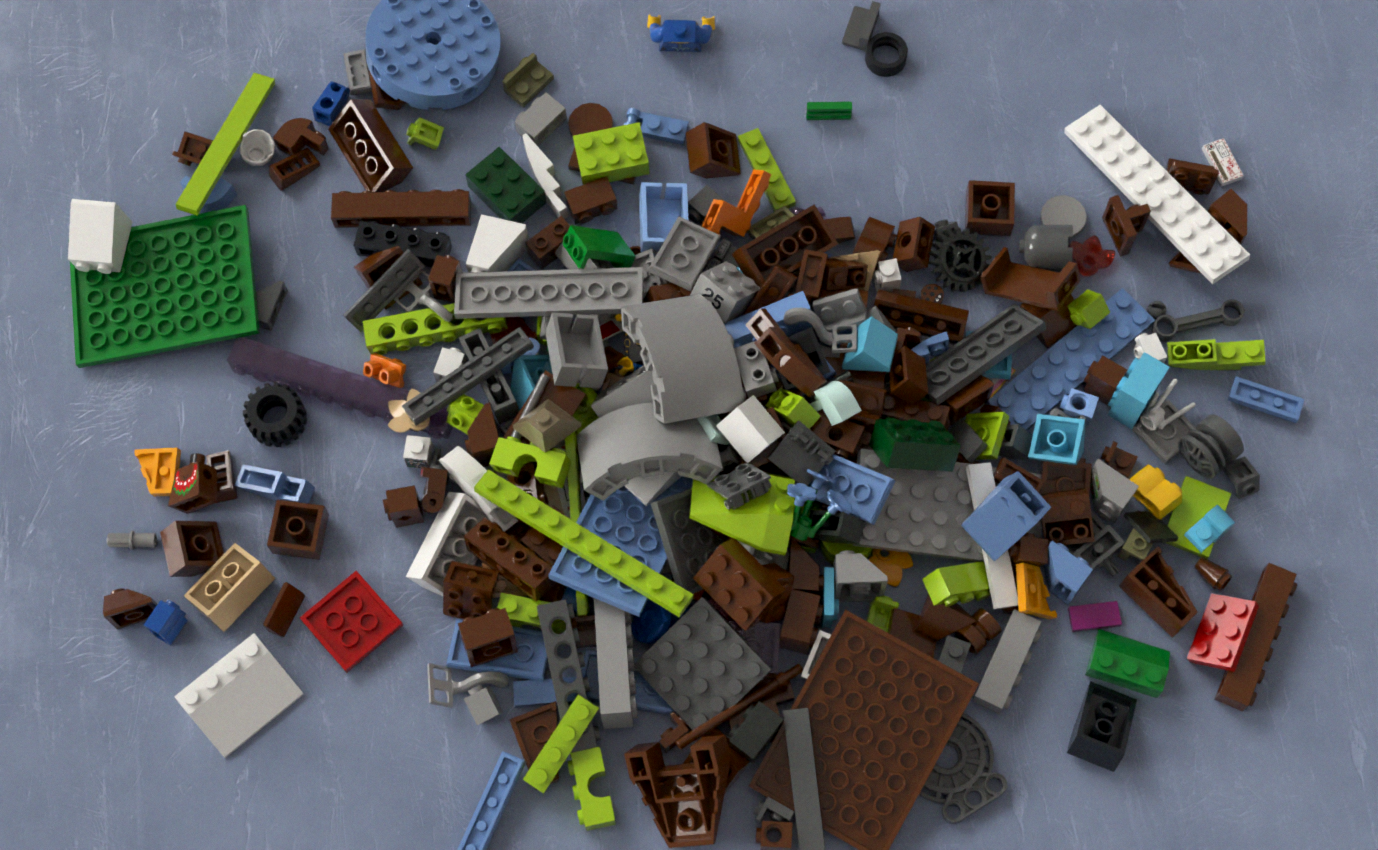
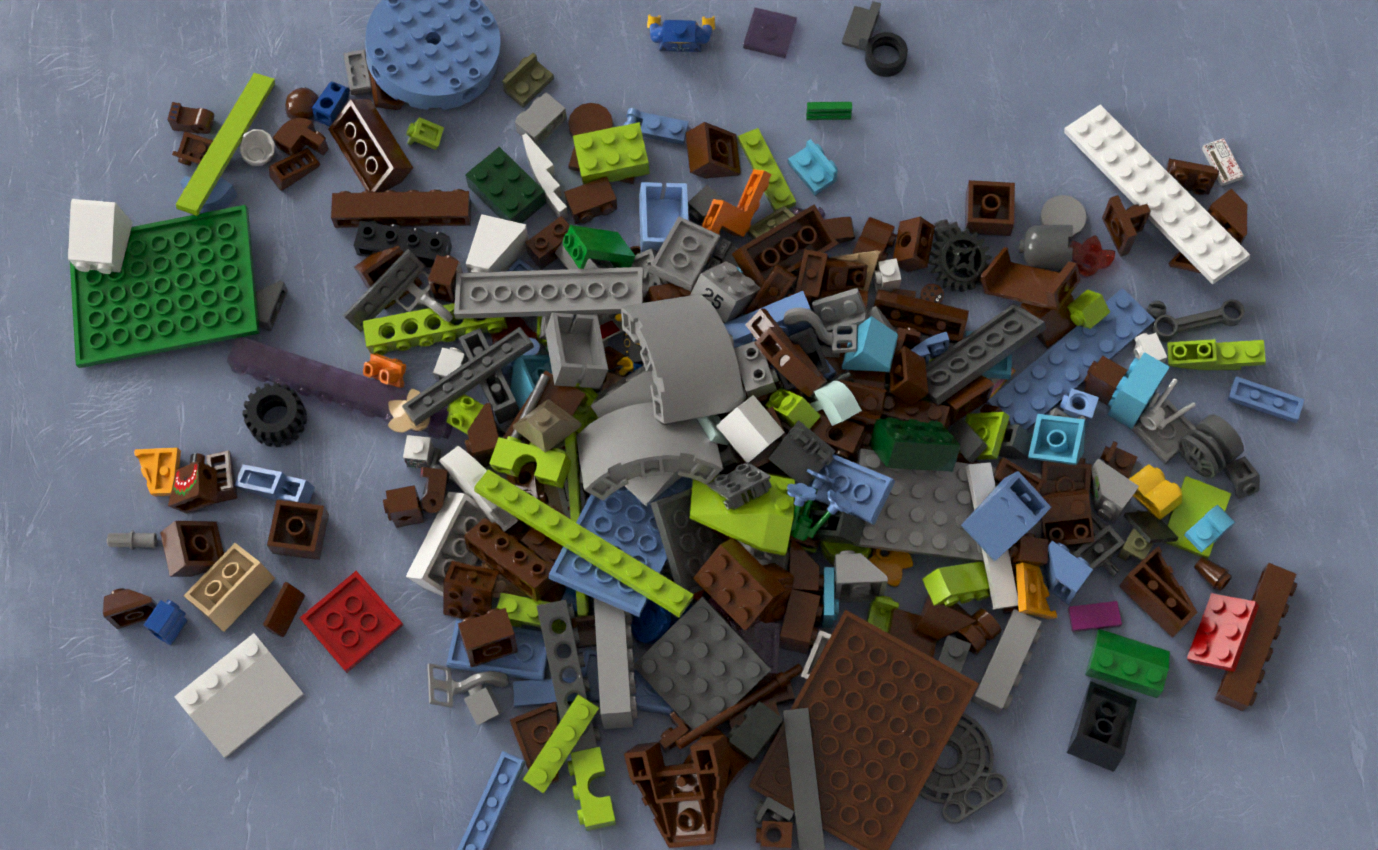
(190, 119): none -> reddish brown leg
(300, 103): none -> reddish brown hair
(770, 32): none -> clear purple tile
(814, 167): none -> medium azure bracket

